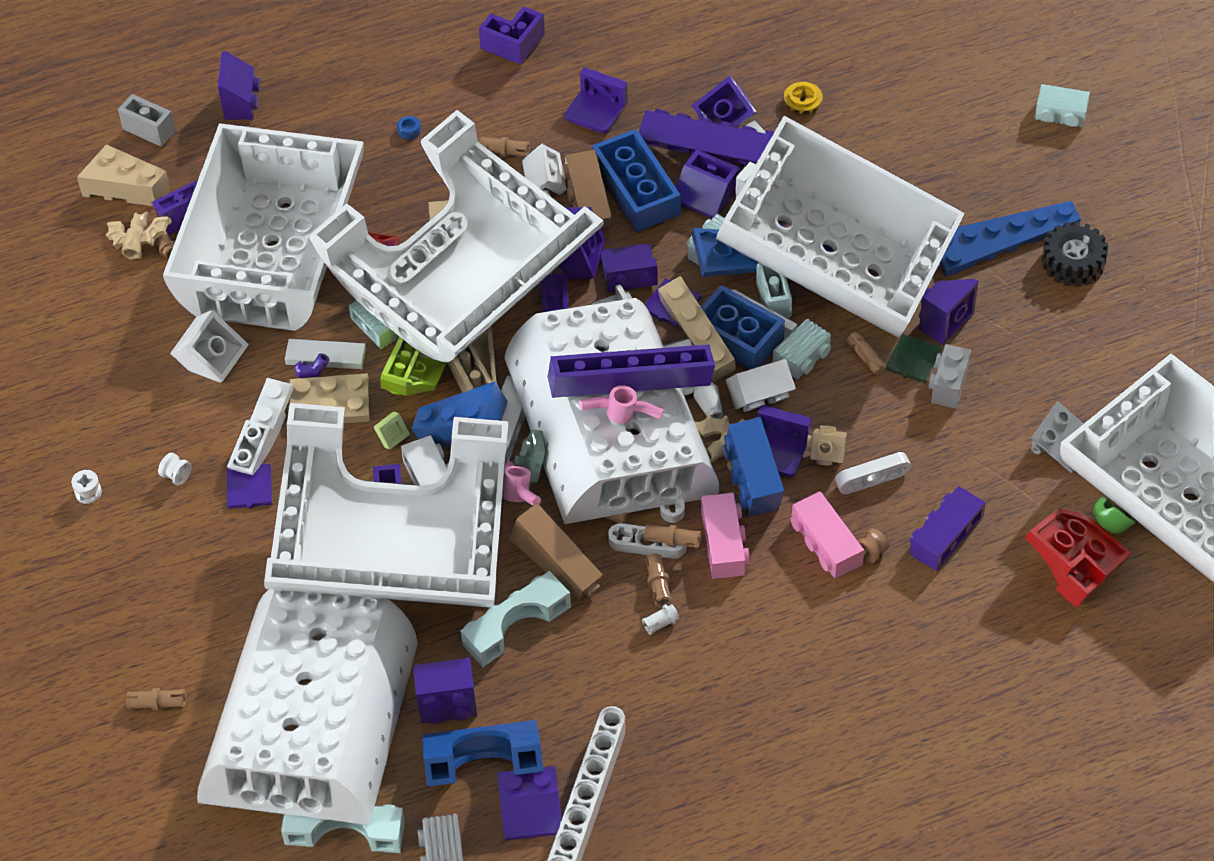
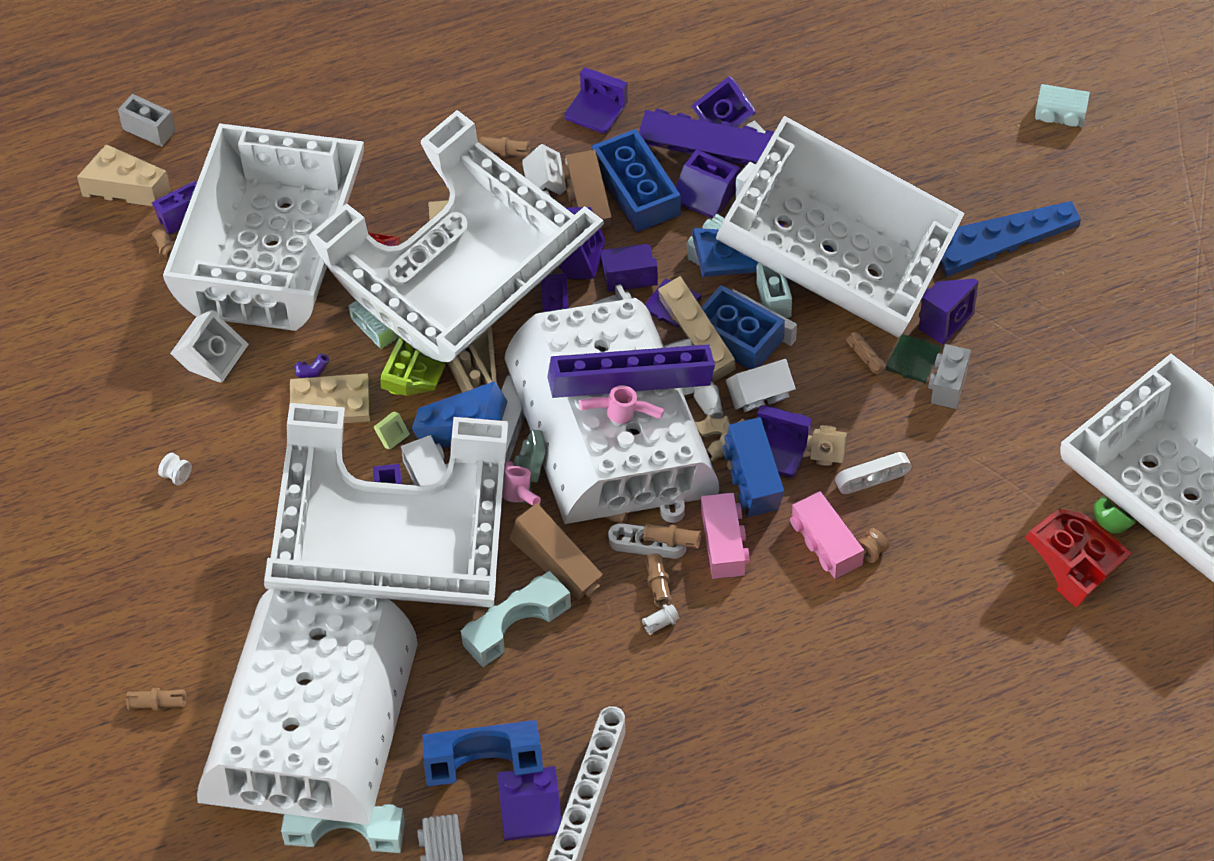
(92, 490): white wheel -> none
(136, 235): tan animal -> none
(237, 88): dark purple slope -> none
(248, 489): dark purple piece -> none
(262, 429): white slope -> none
(340, 353): white tile -> none
(409, 127): blue tile -> none
(445, 690): dark purple brick -> none
(512, 38): dark purple brick -> none
(794, 93): yellow gear -> none
(803, 348): light aqua brick -> none
(946, 527): dark purple brick -> none
(1053, 430): light grey hinge -> none
(1074, 254): black wheel -> none

